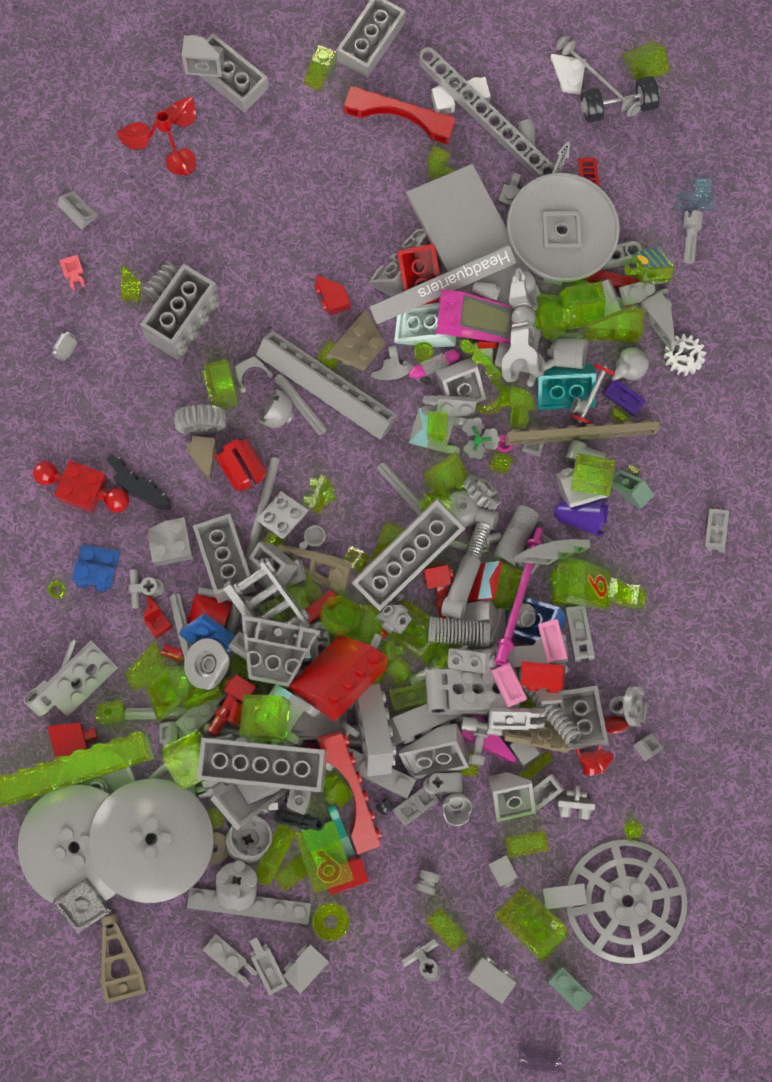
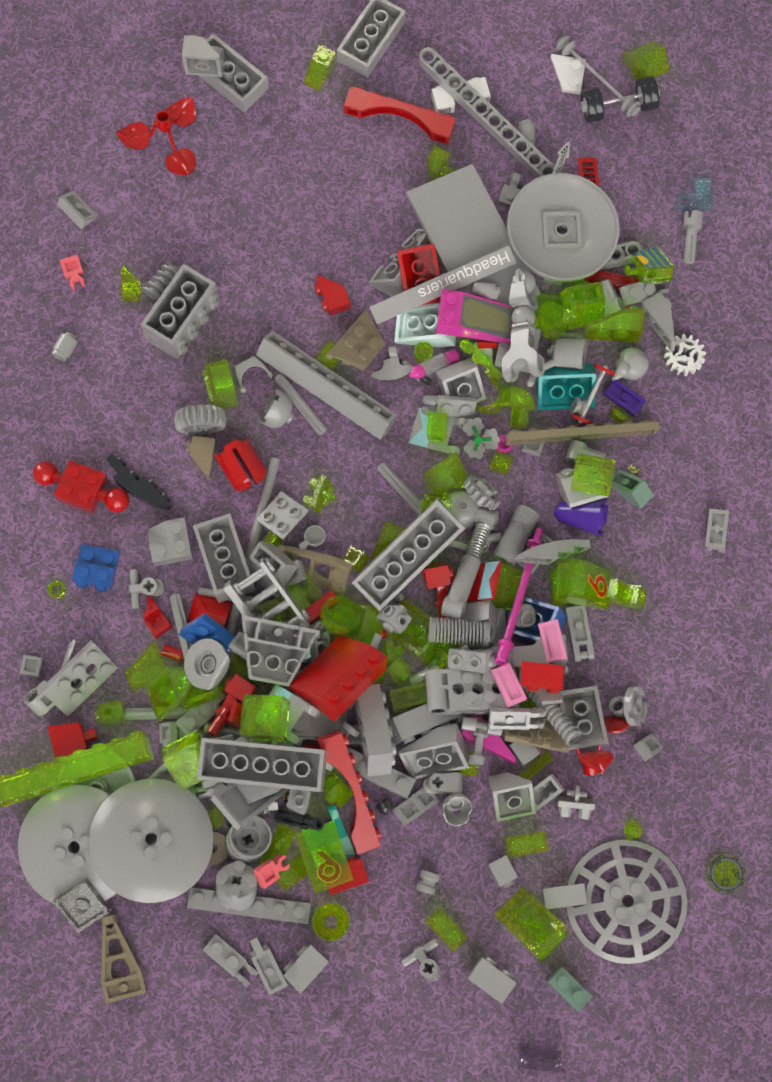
(31, 665): none -> light grey tile
(268, 871): none -> coral plate
(726, 874): none -> tile

